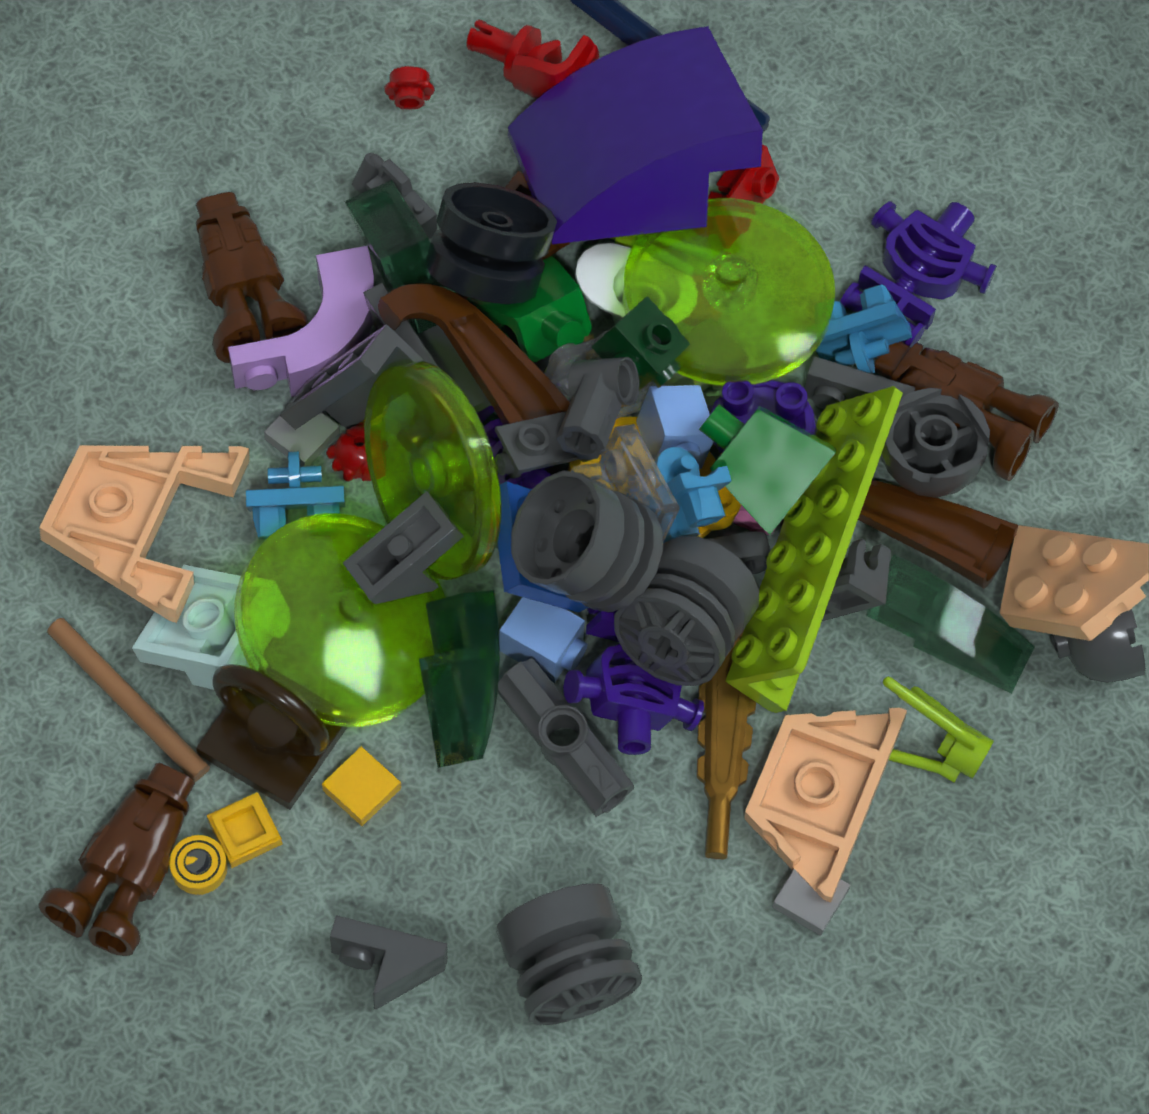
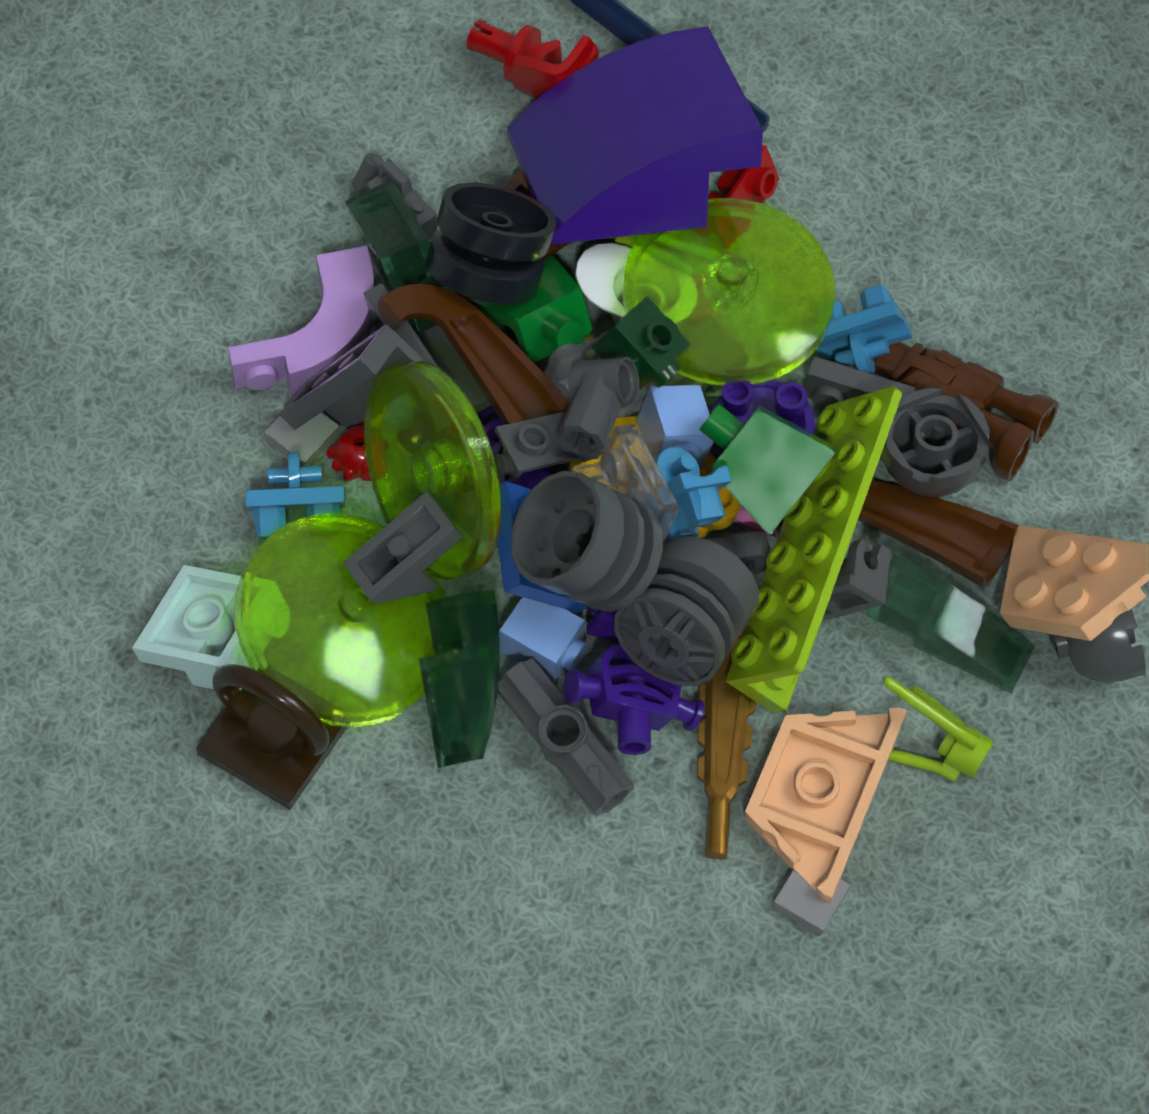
(115, 506): light nougat wing -> none
(124, 852): reddish brown piece -> none
(128, 699): medium nougat bar -> none
(198, 864): yellow tile -> none
(238, 268): reddish brown piece -> none
(244, 829): yellow tile -> none
(361, 786): yellow tile -> none
(403, 957): dark grey slope -> none
(409, 87): red plate -> none
(568, 954): dark grey wheel -> none
(933, 263): dark purple piece -> none

